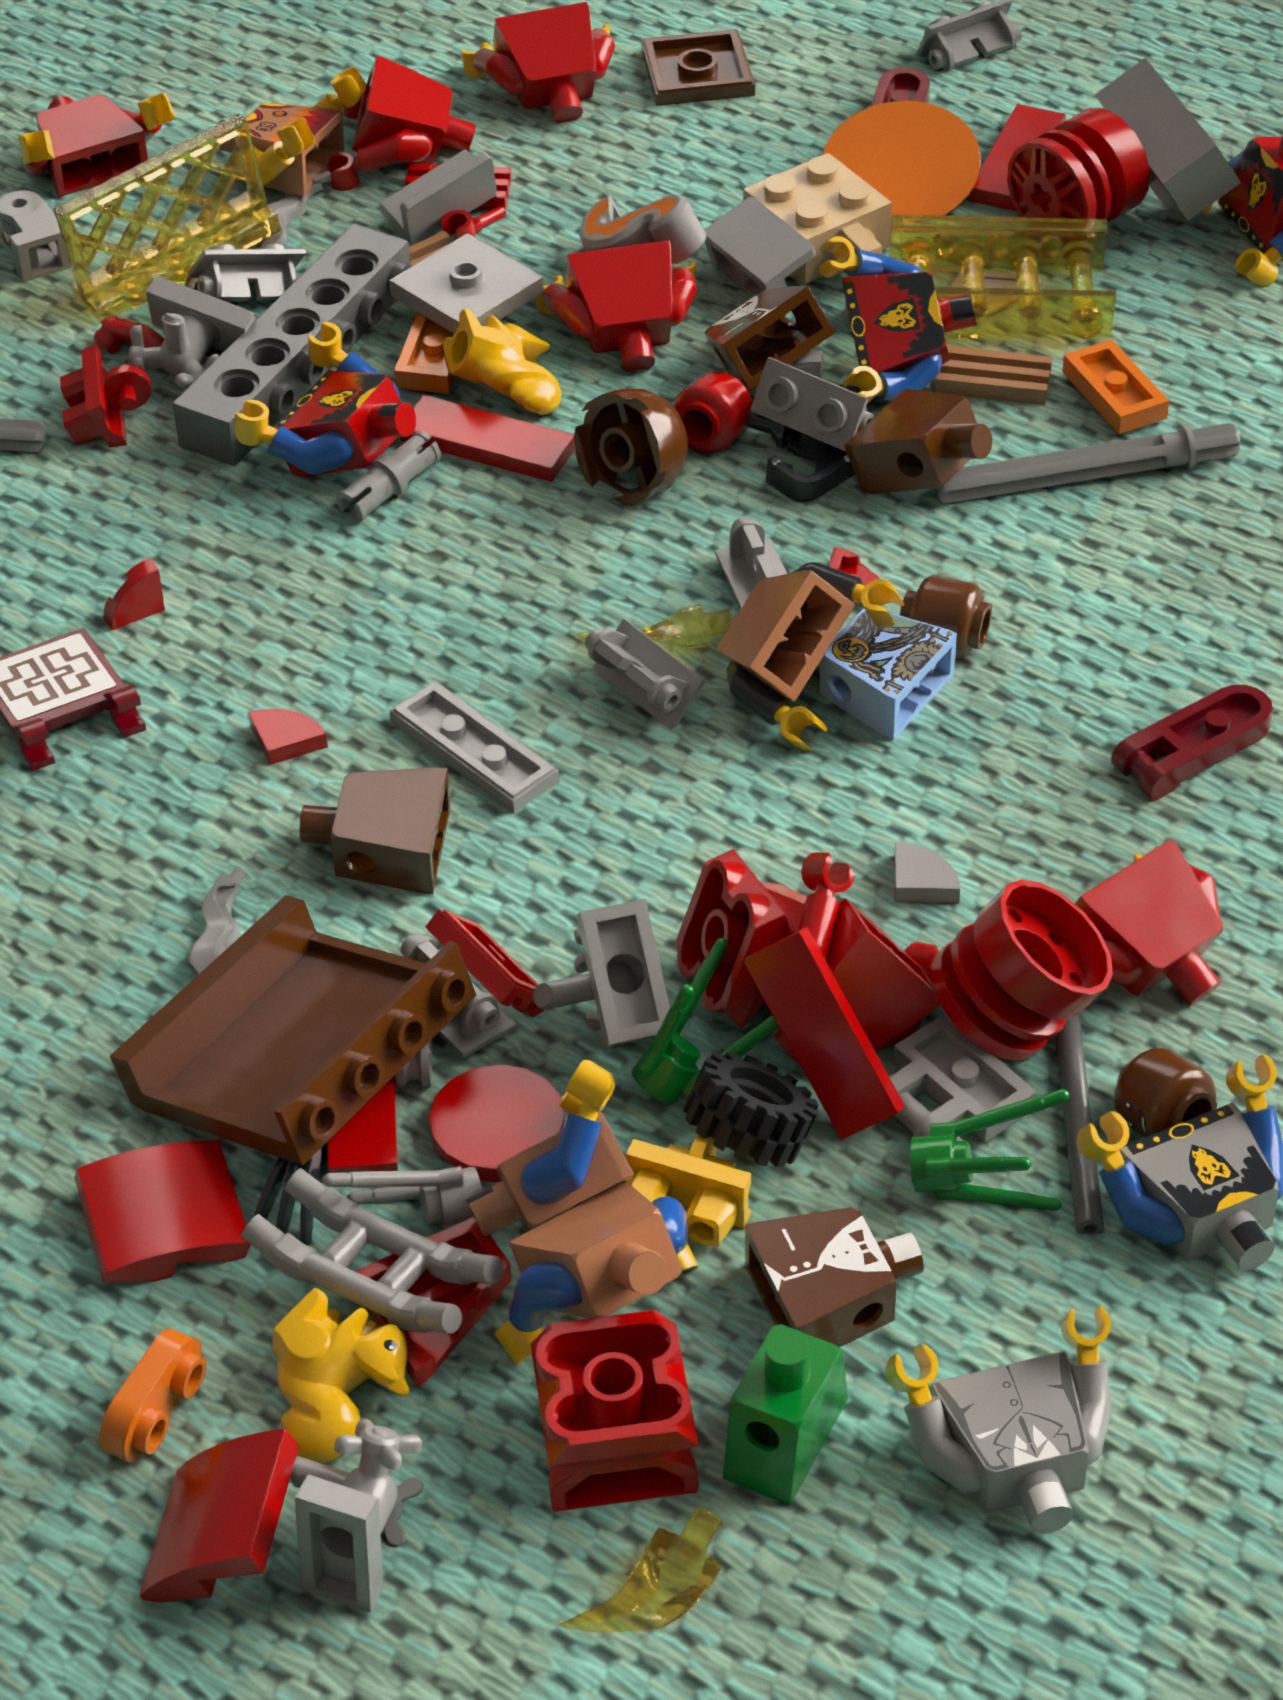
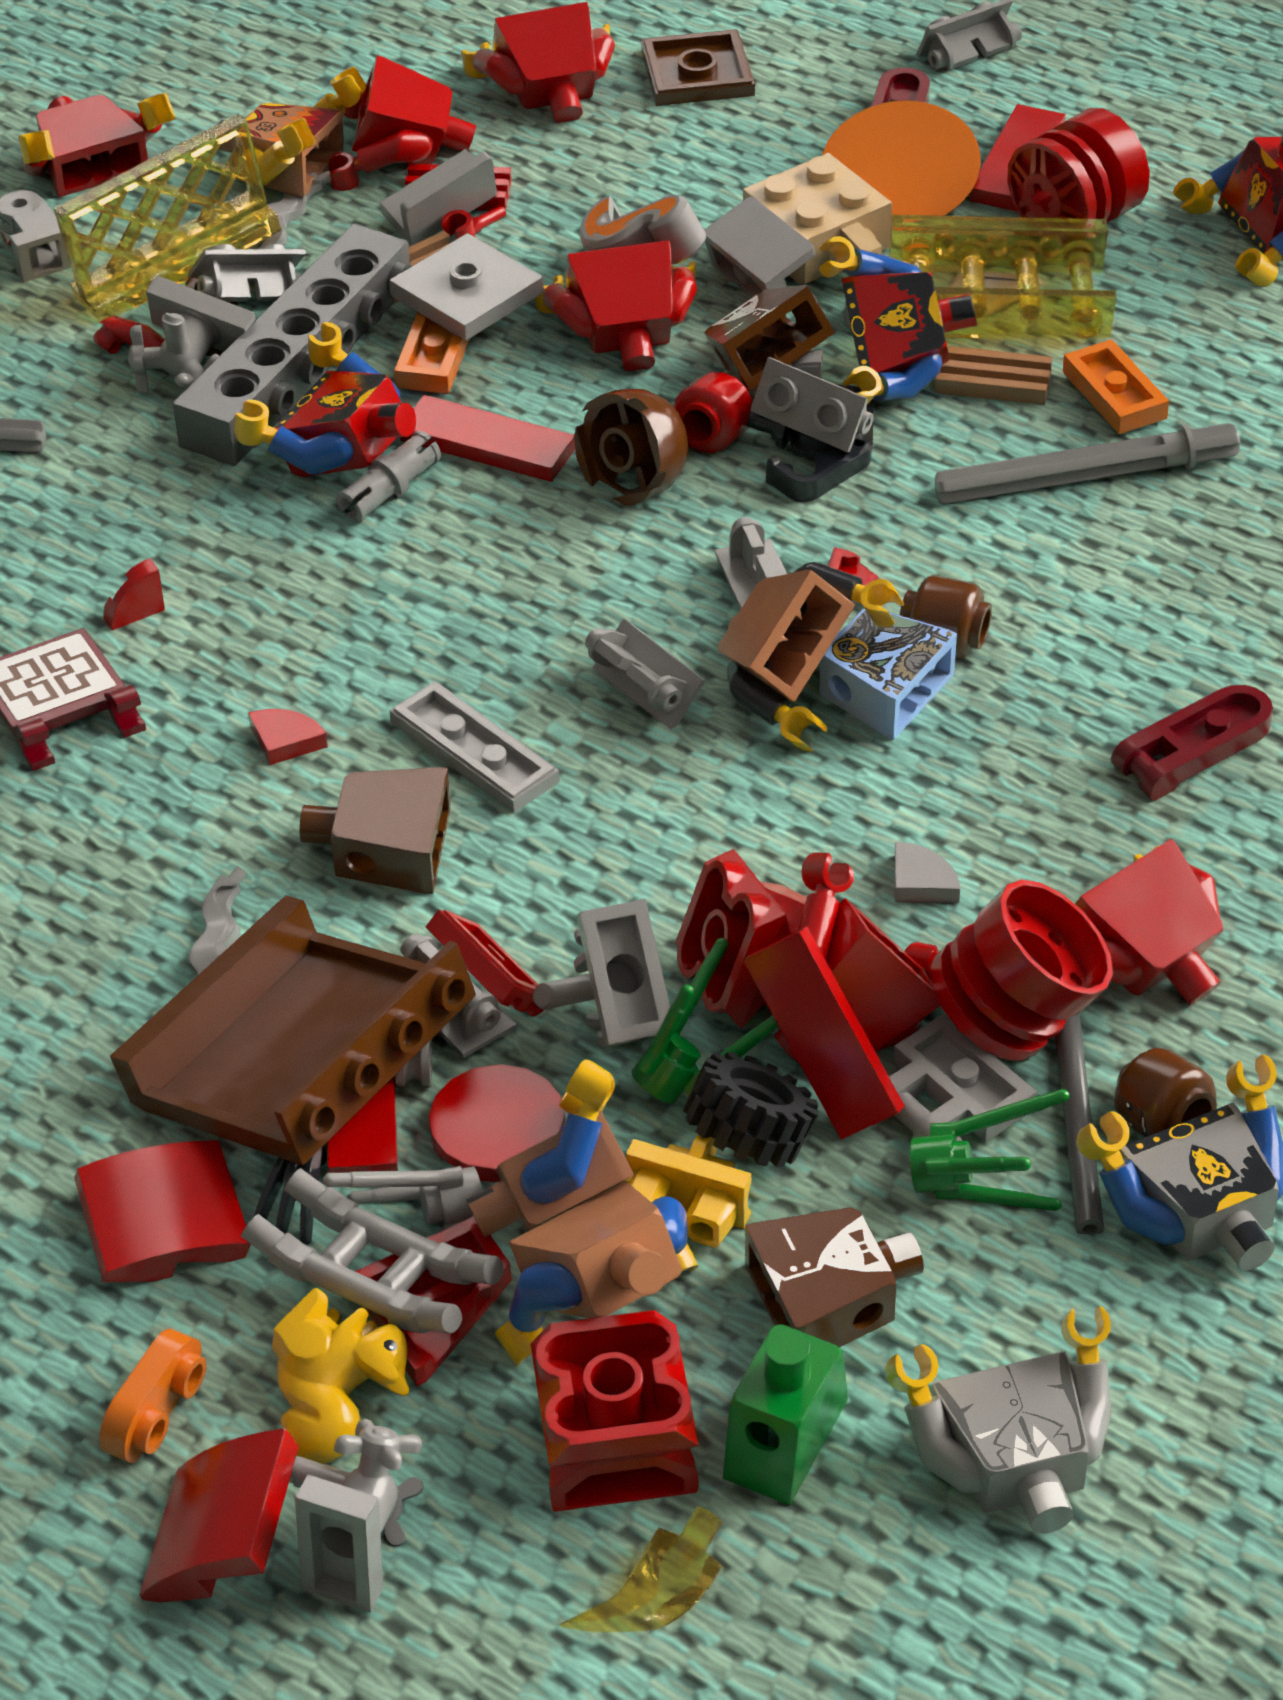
(101, 397): red hips -> none
(503, 360): yellow animal -> none
(688, 627): clear yellow bar -> none
(917, 442): reddish brown torso -> none
(1180, 154): light grey brick -> none

